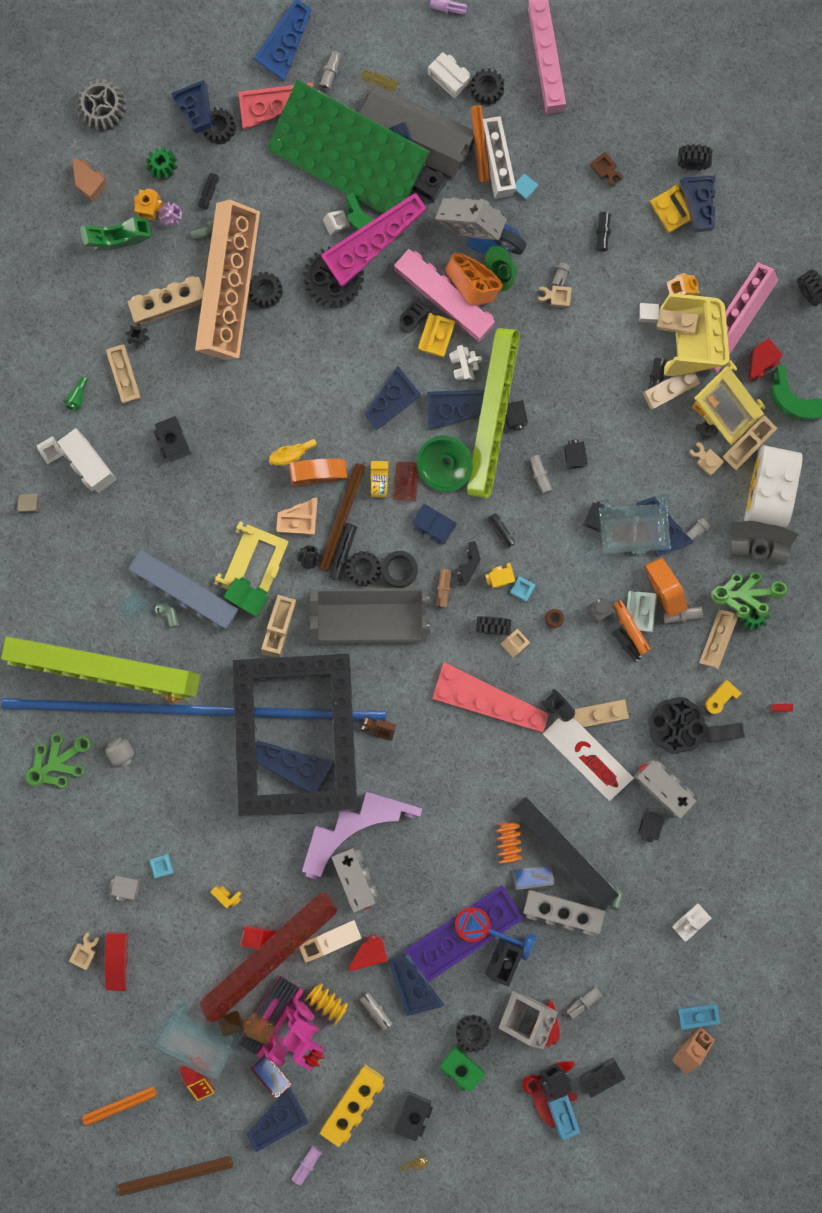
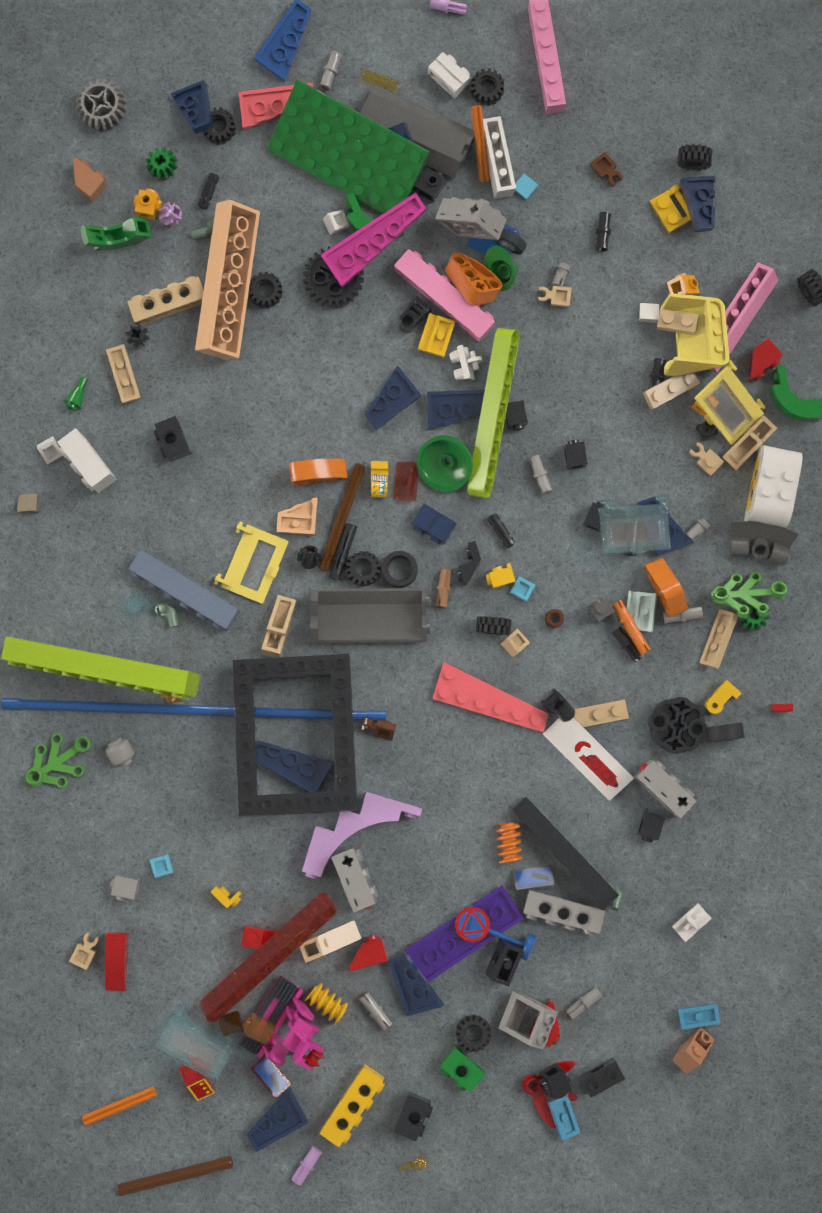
(246, 596): green brick -> none
(288, 454): yellow piece -> none

